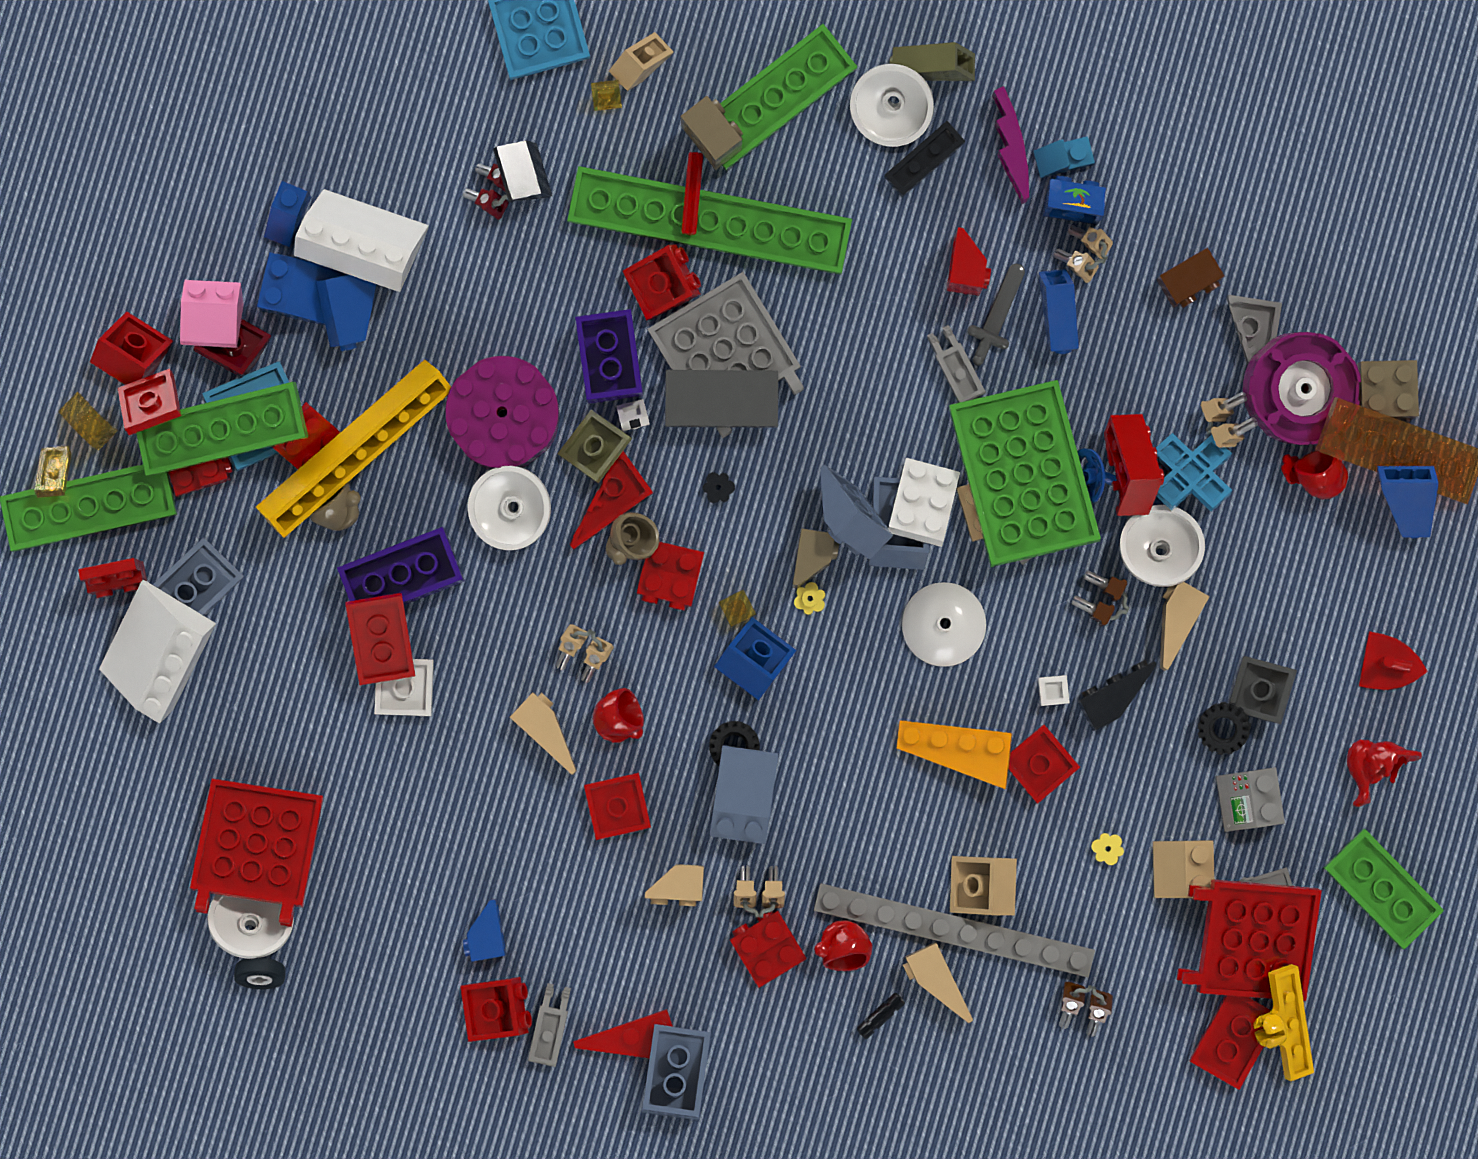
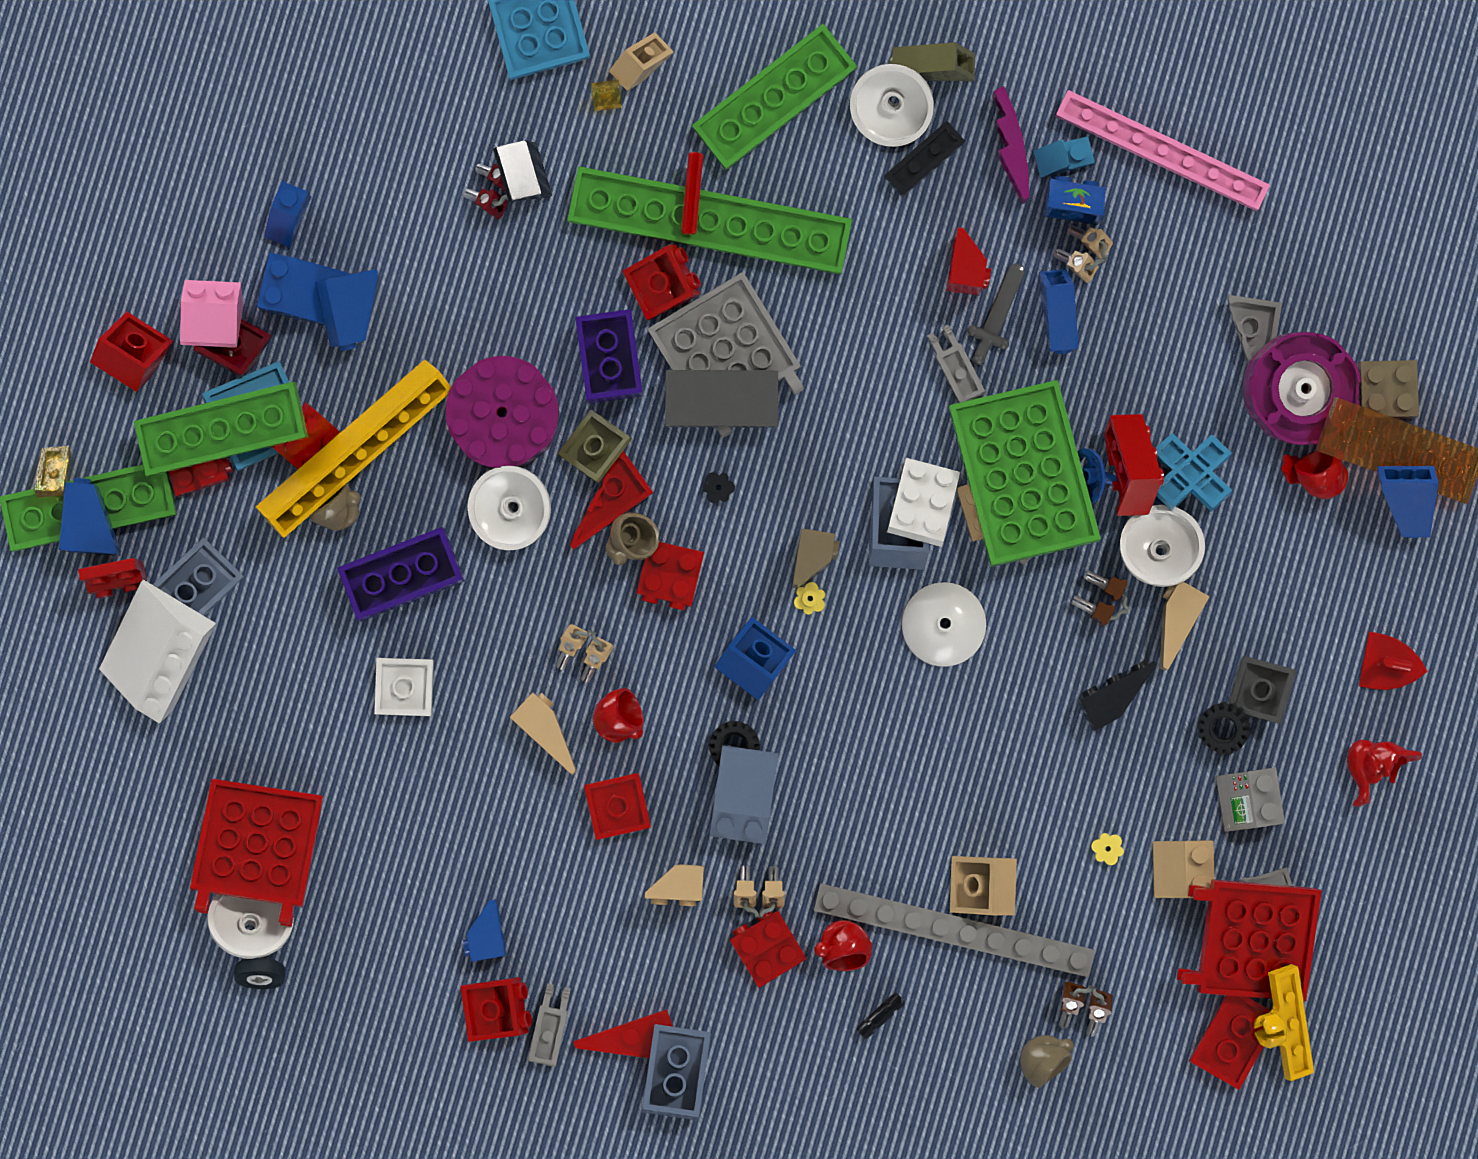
(86, 521): none -> blue slope
(87, 421): clear yellow slope -> none
(149, 401): plate -> none
(359, 240): white slope -> none
(380, 639): red plate -> none
(633, 415): white plate -> none
(712, 132): dark tan brick -> none
(737, 608): clear yellow plate -> none
(851, 515): sand blue slope -> none
(934, 975): tan slope -> none
(965, 750): light orange wing -> none
(1041, 764): red plate -> none
(1045, 1058): none -> dark tan piece
(1053, 690): white plate -> none
(1162, 150): none -> bright pink plate
(1190, 278): reddish brown brick -> none
(1217, 411): tan piece -> none
(1383, 889): bright green plate -> none

